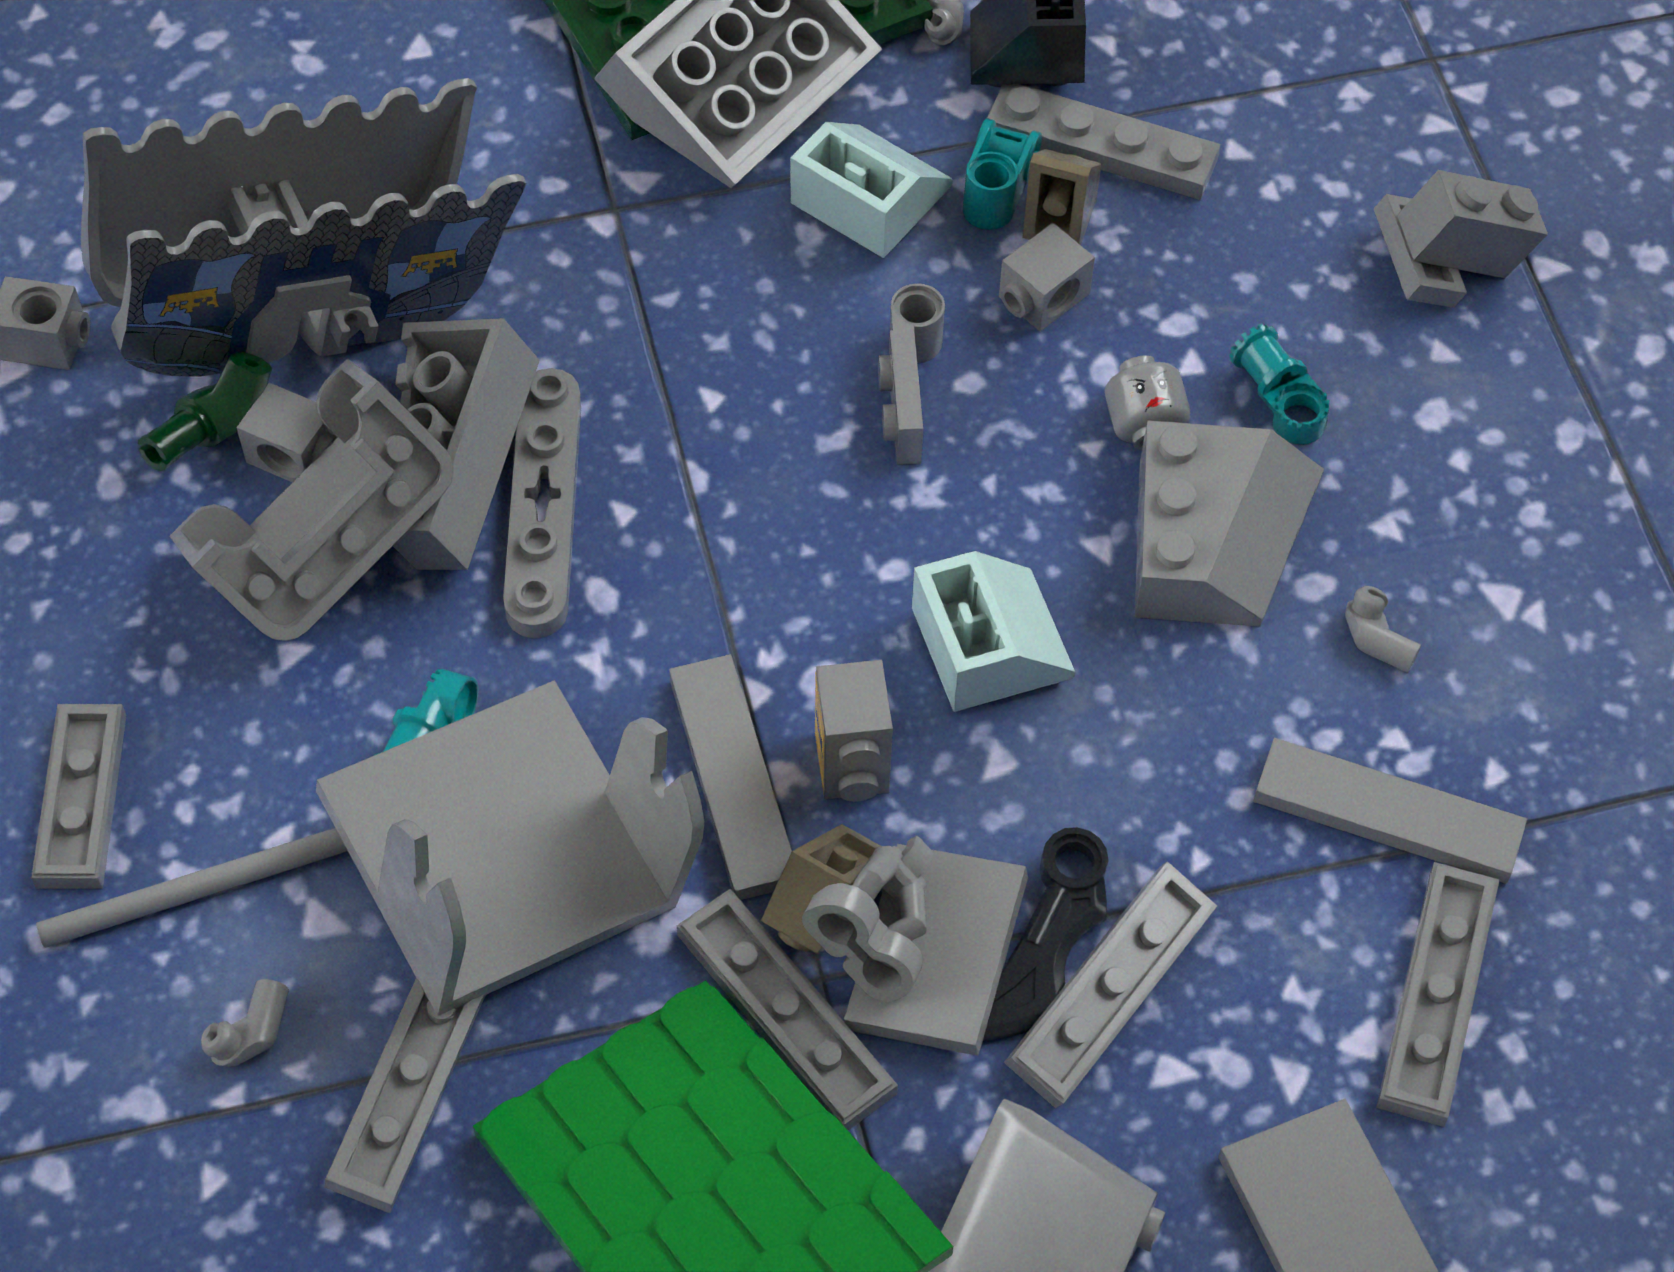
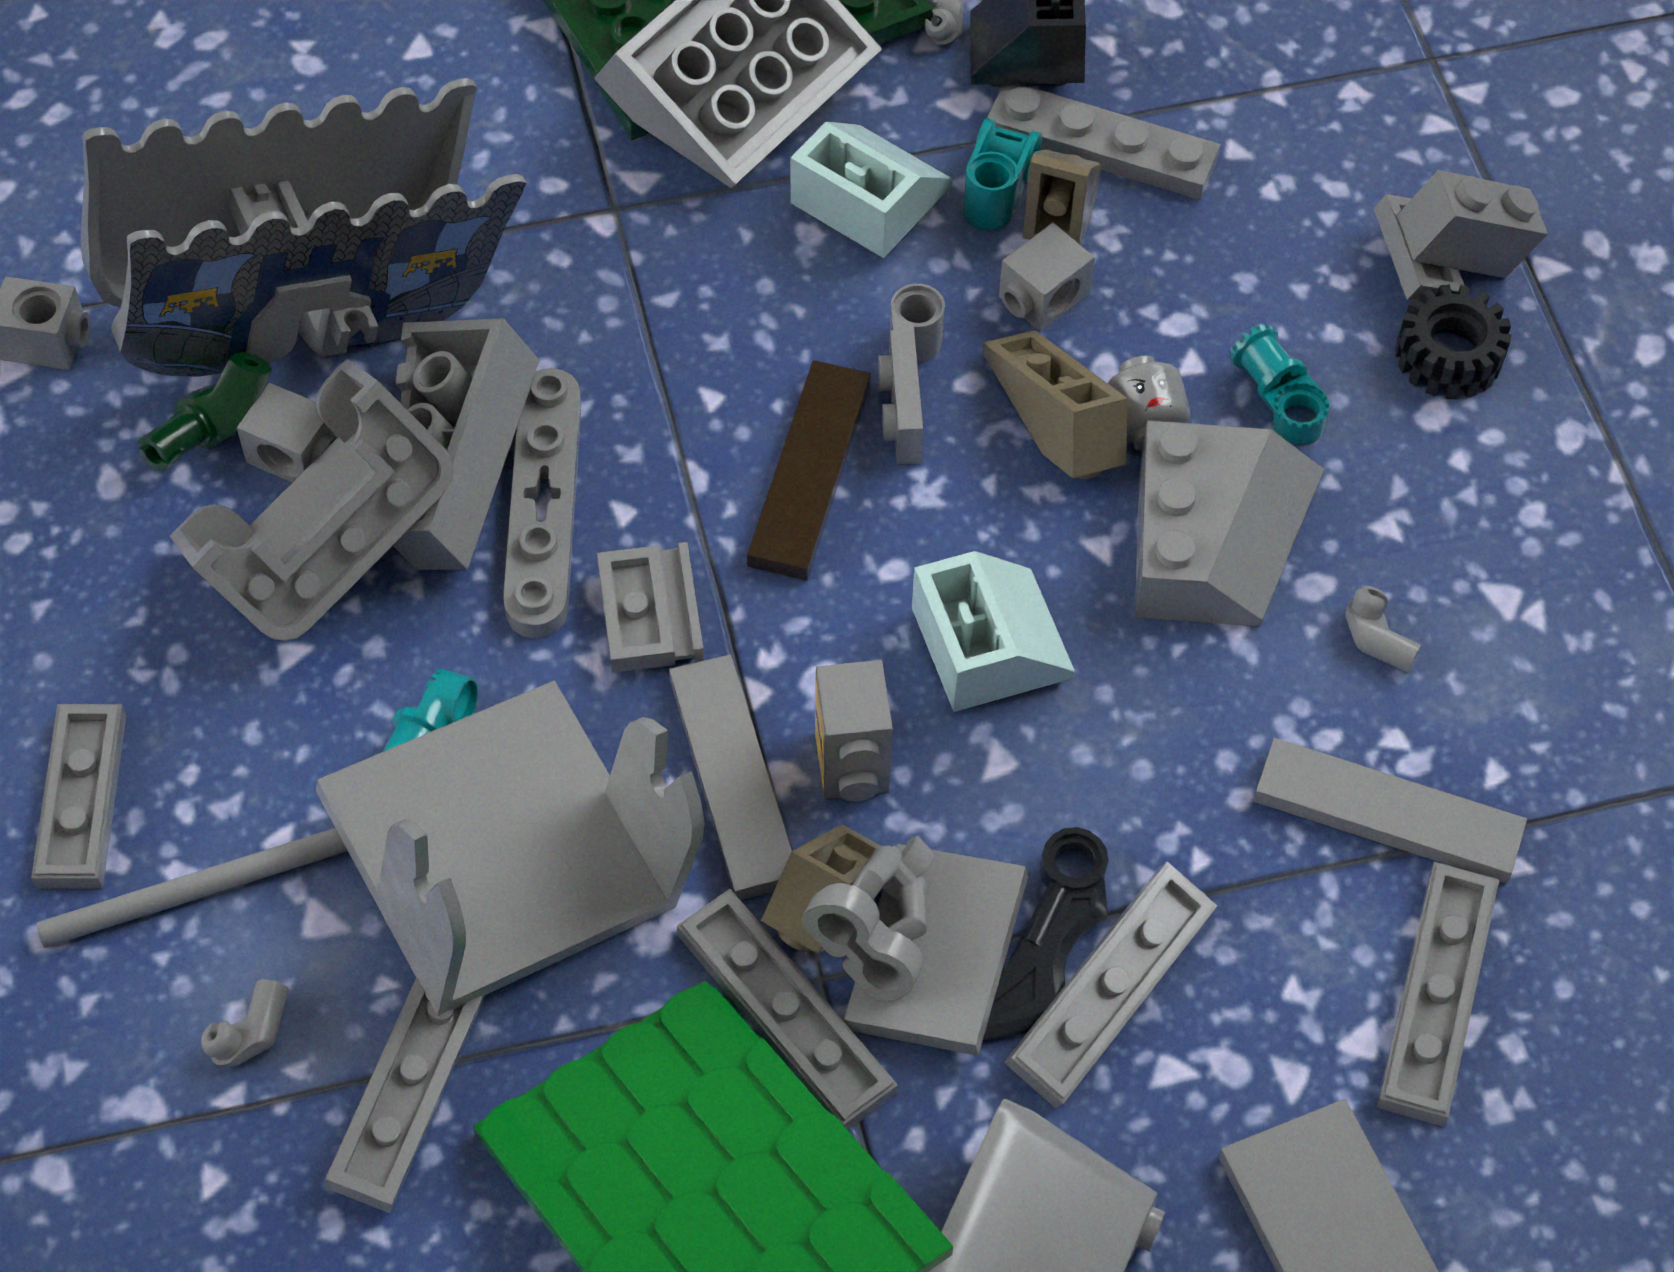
(649, 607): none -> light grey plate
(809, 470): none -> dark brown tile
(1064, 405): none -> dark tan slope
(1460, 316): none -> black tyre

